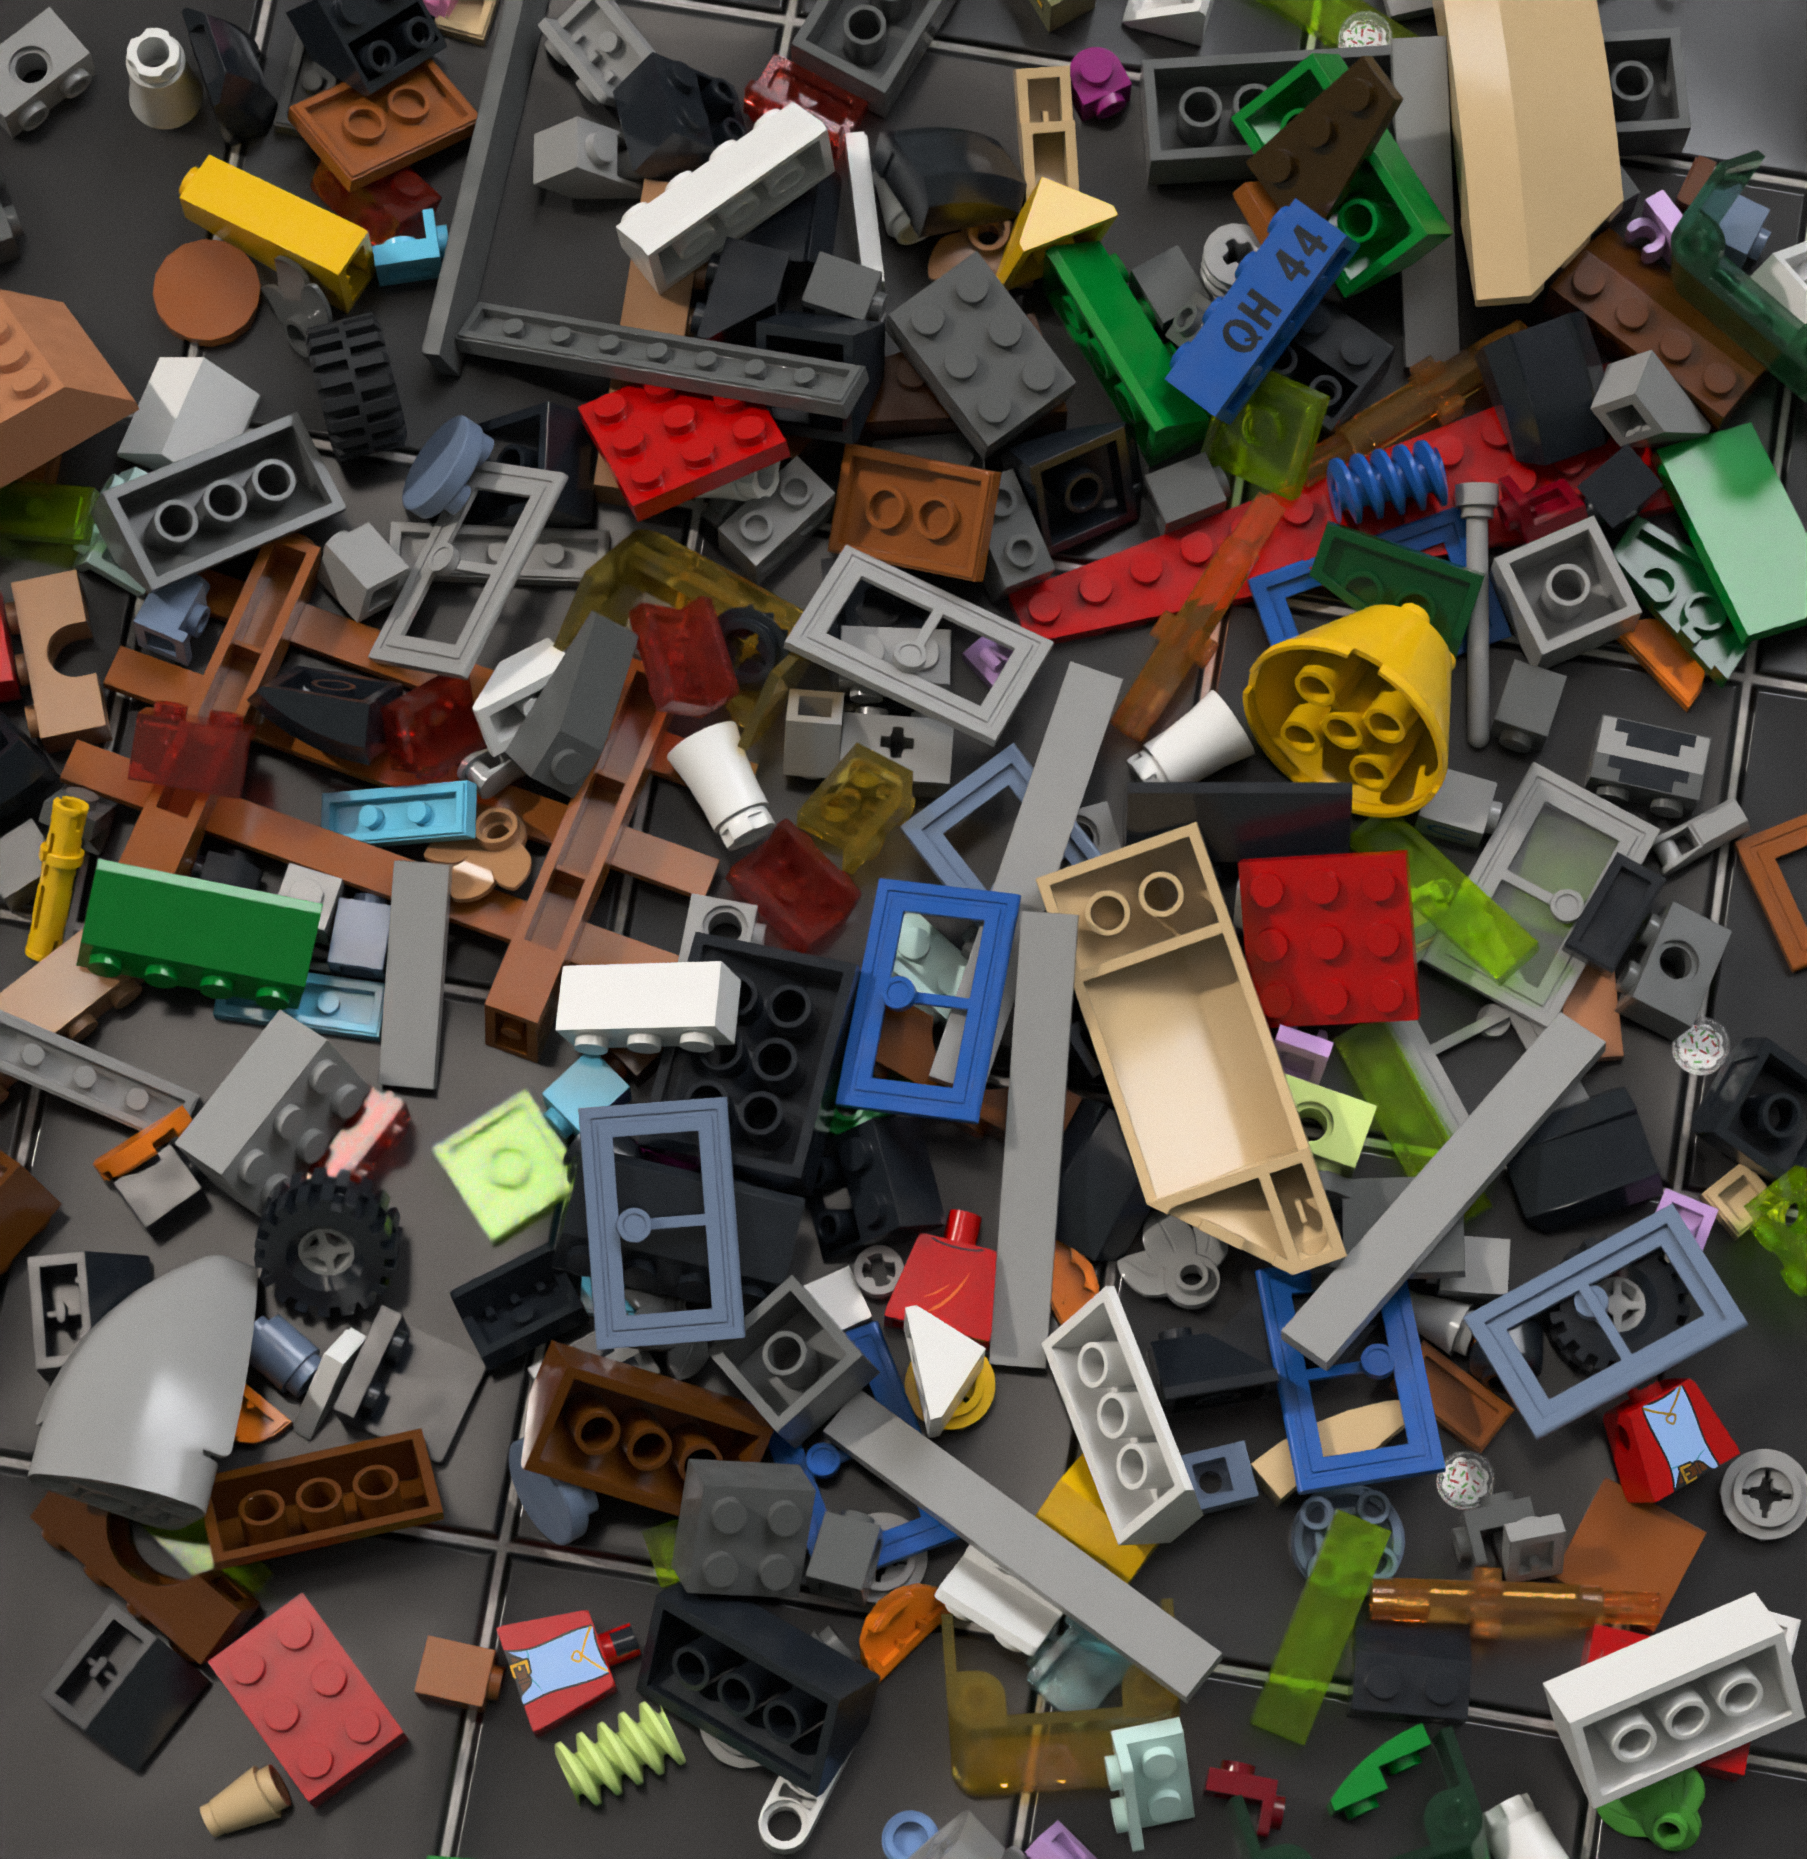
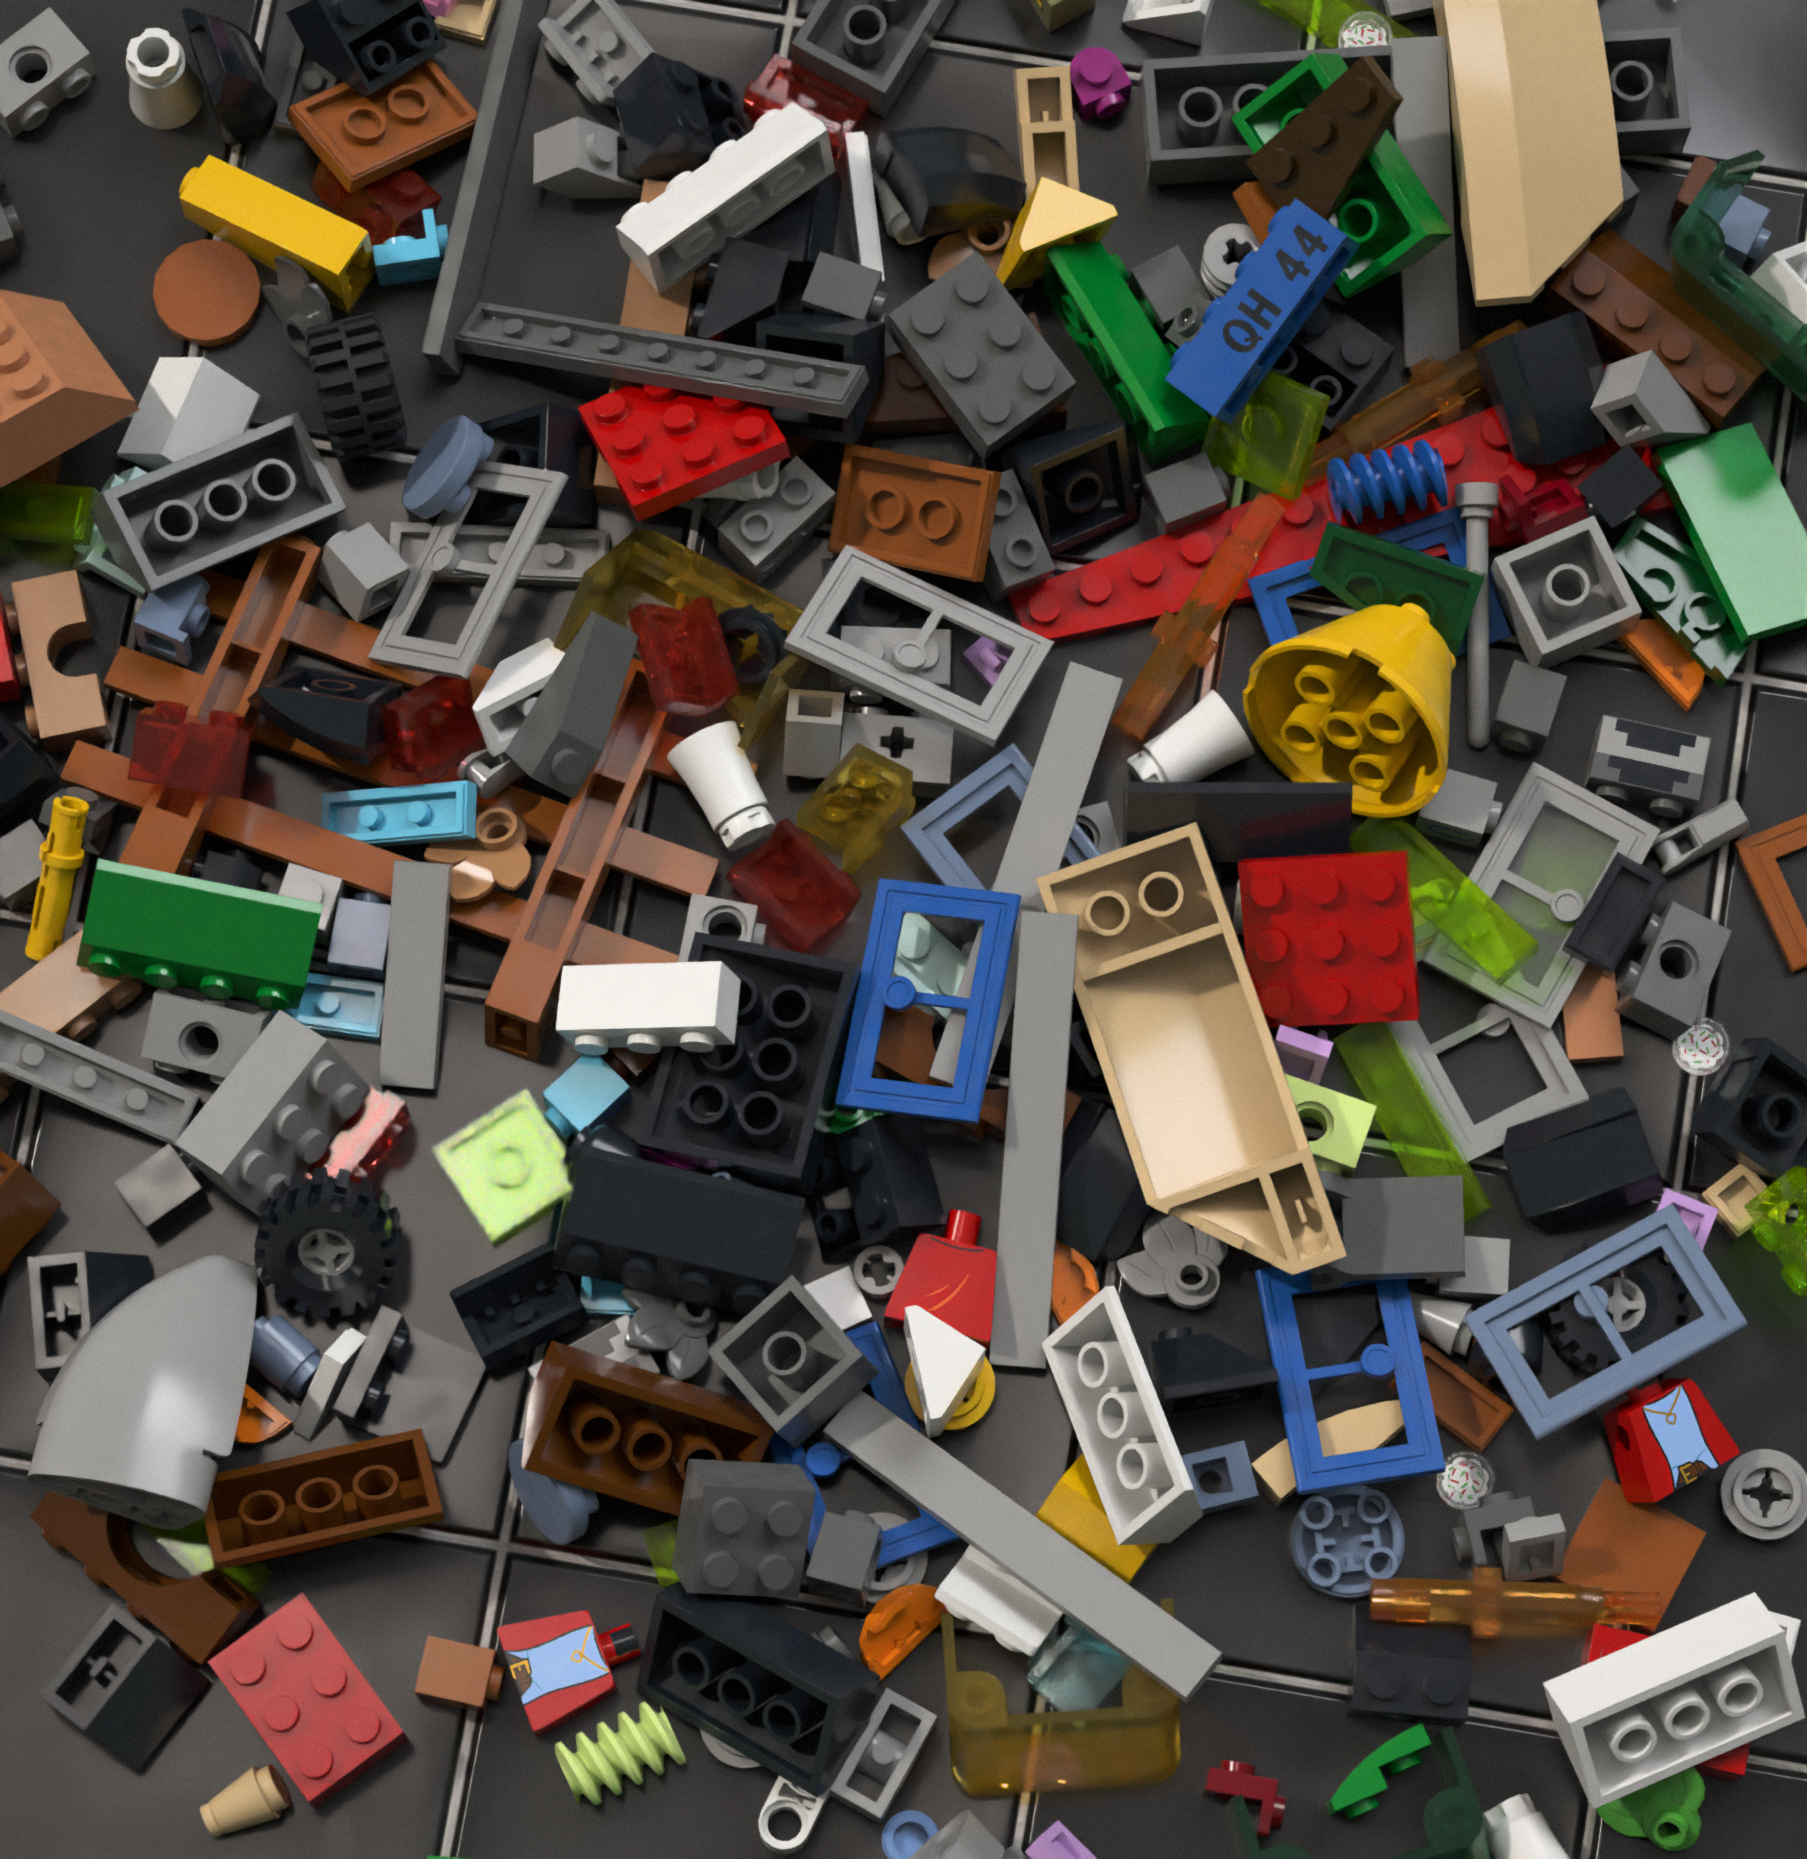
(142, 1145): orange tile -> none
(173, 1023): none -> light grey brick
(605, 1226): sand blue door -> none
(883, 1756): none -> light grey brick
(1150, 1776): light aqua bracket -> none
(1320, 1626): clear neon green tile -> none
(1443, 1191): light grey tile -> none
(1657, 225): lavender tile -> none

